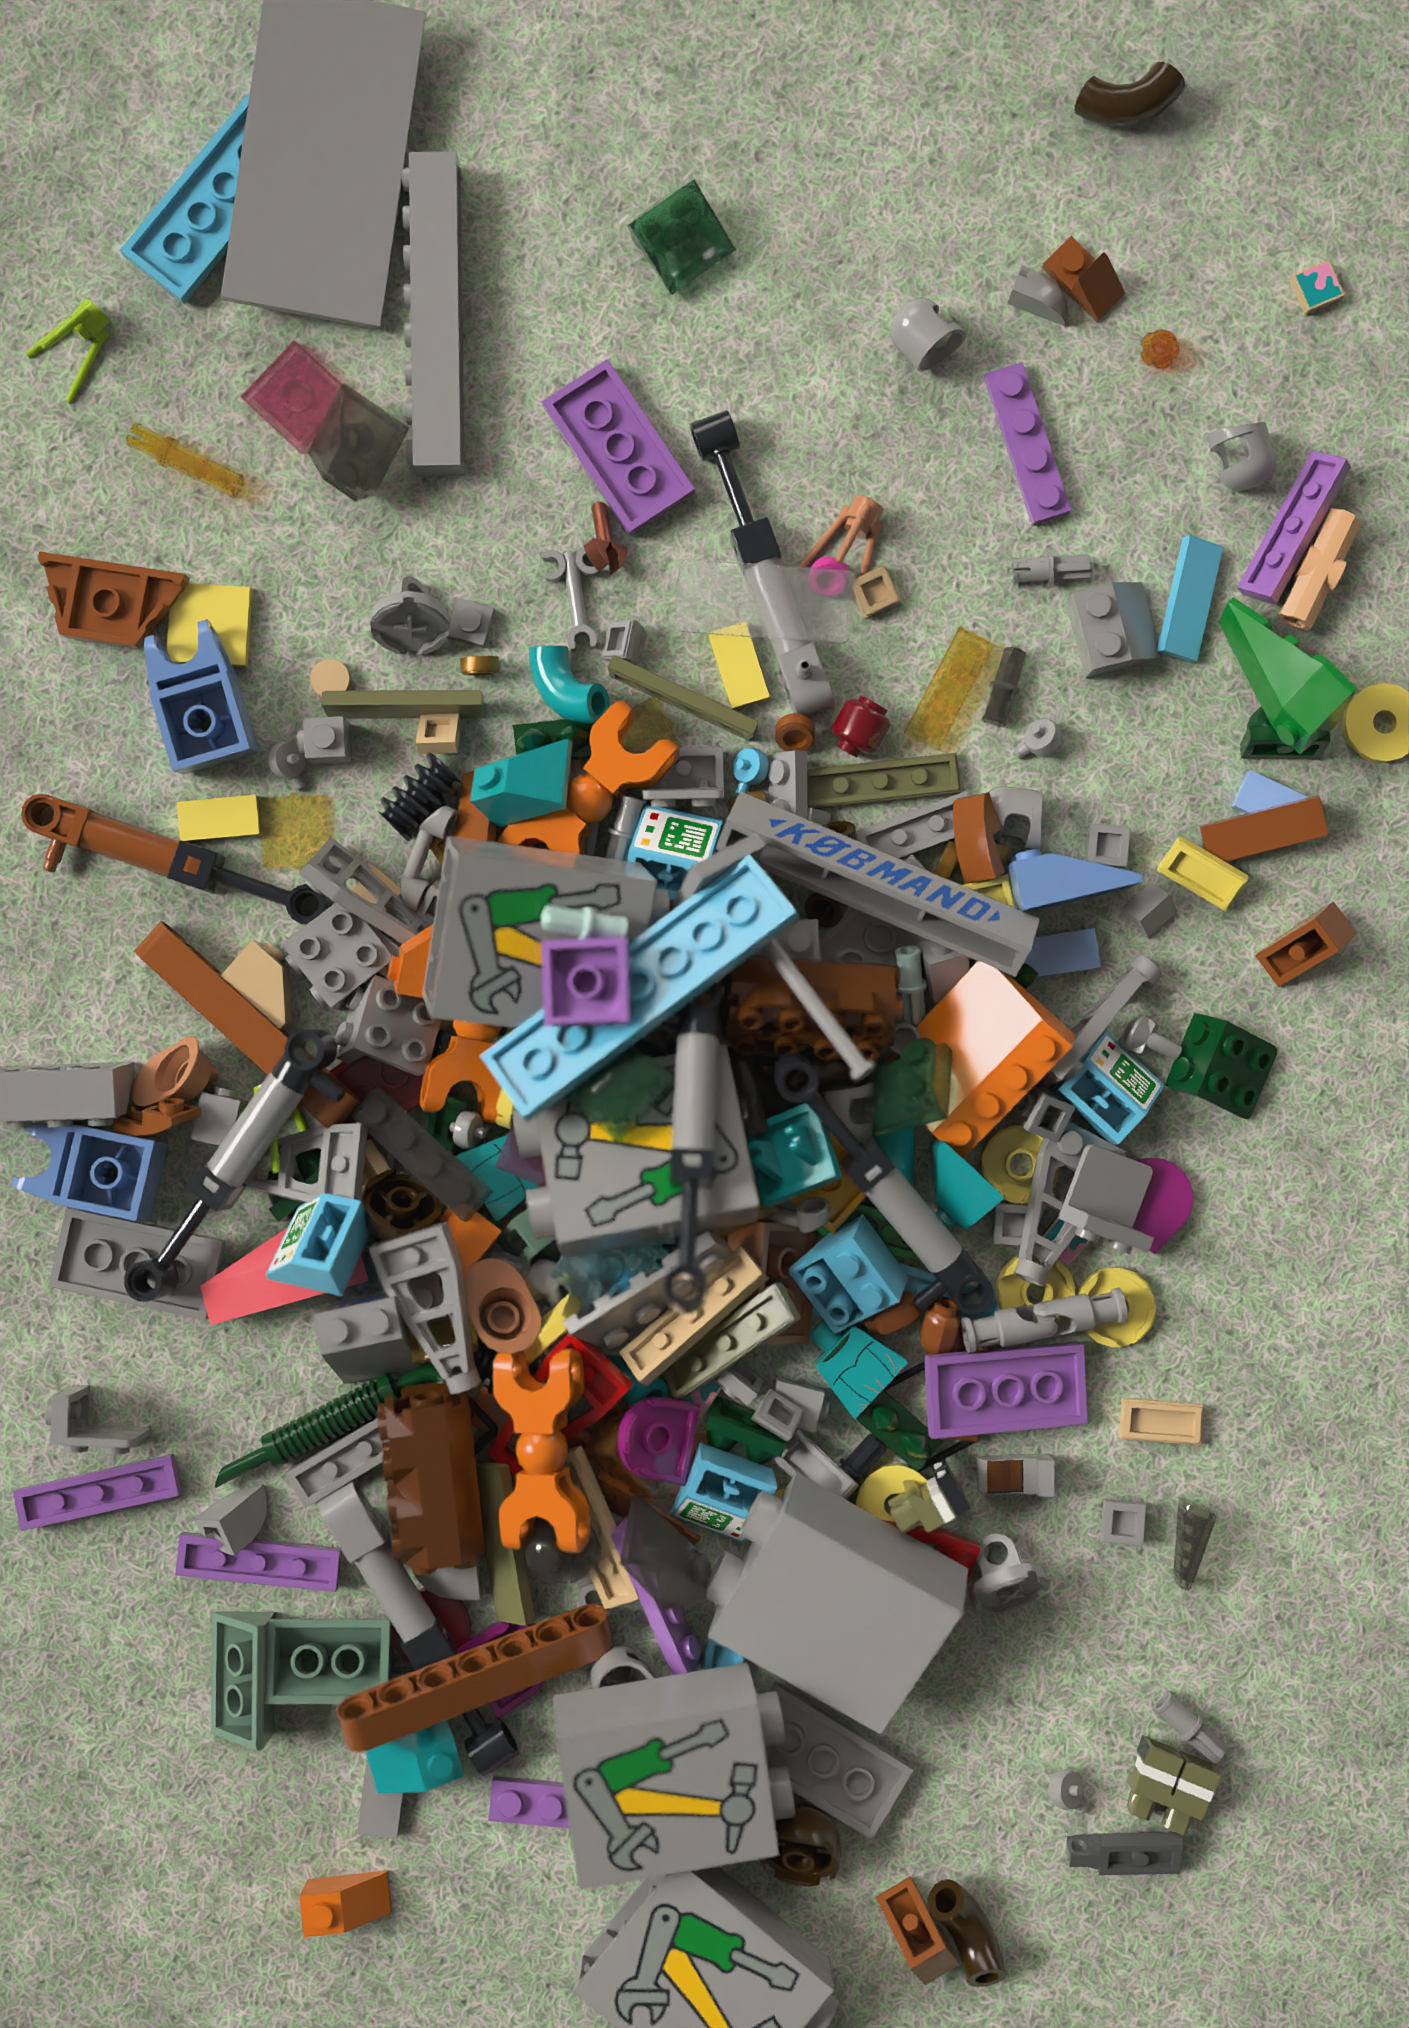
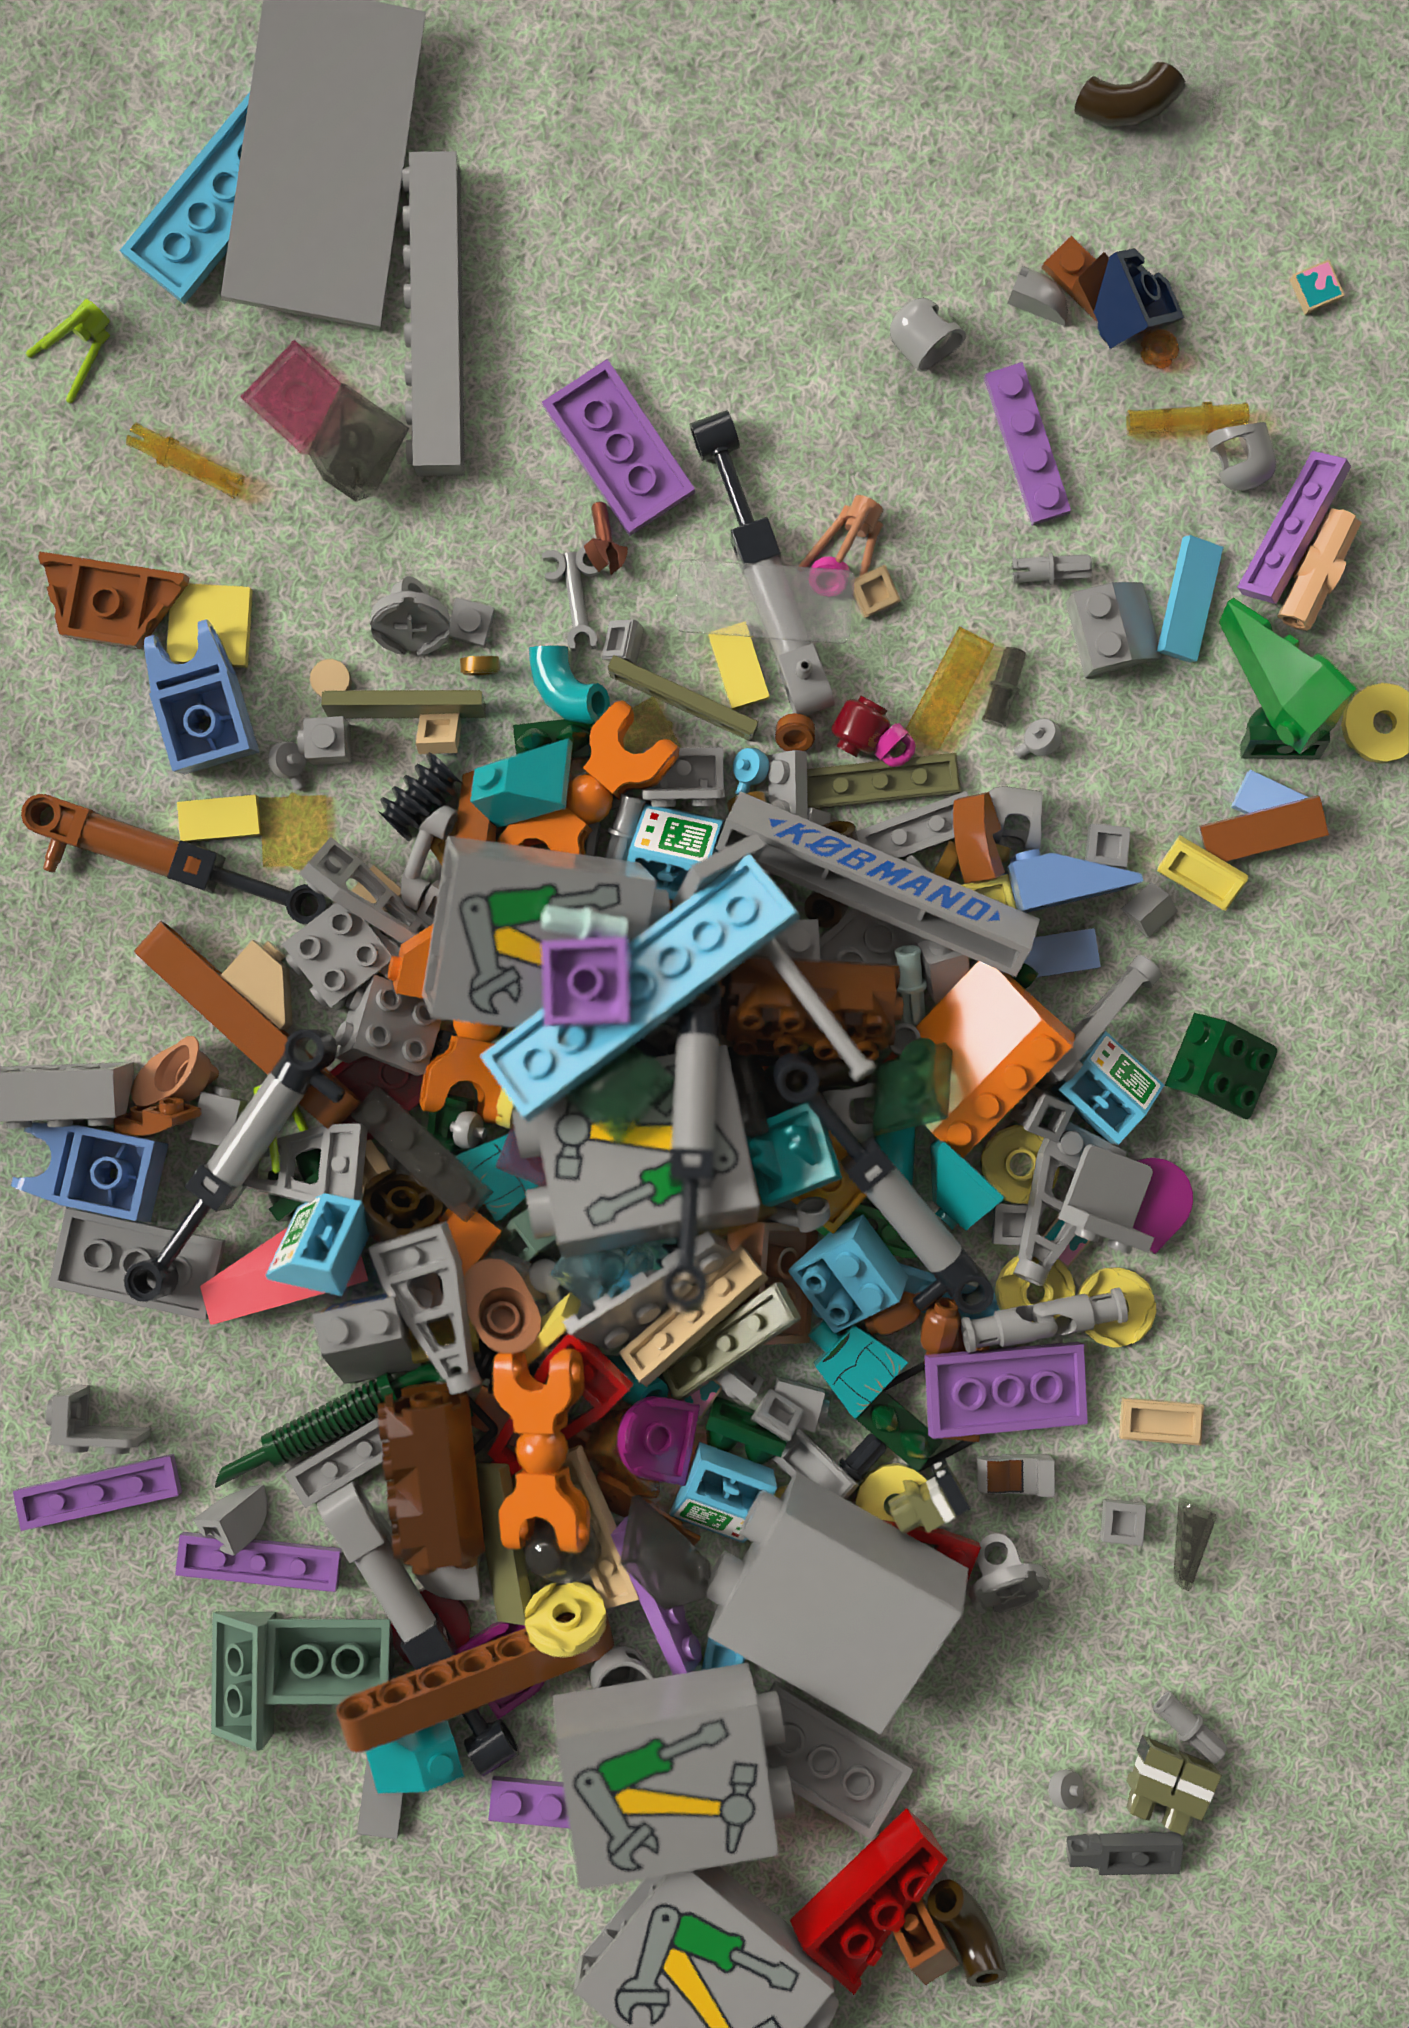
(343, 1902): orange slope -> none
(569, 1637): none -> light yellow tile
(680, 236): clear green slope -> none
(806, 1848): dark brown cylinder -> none
(868, 1899): none -> red wedge
(889, 741): none -> dark pink tile
(1133, 300): none -> dark blue slope
(1142, 1035): light grey plate -> none
(1181, 419): none -> clear yellow pin
(1306, 944): dark orange slope -> none

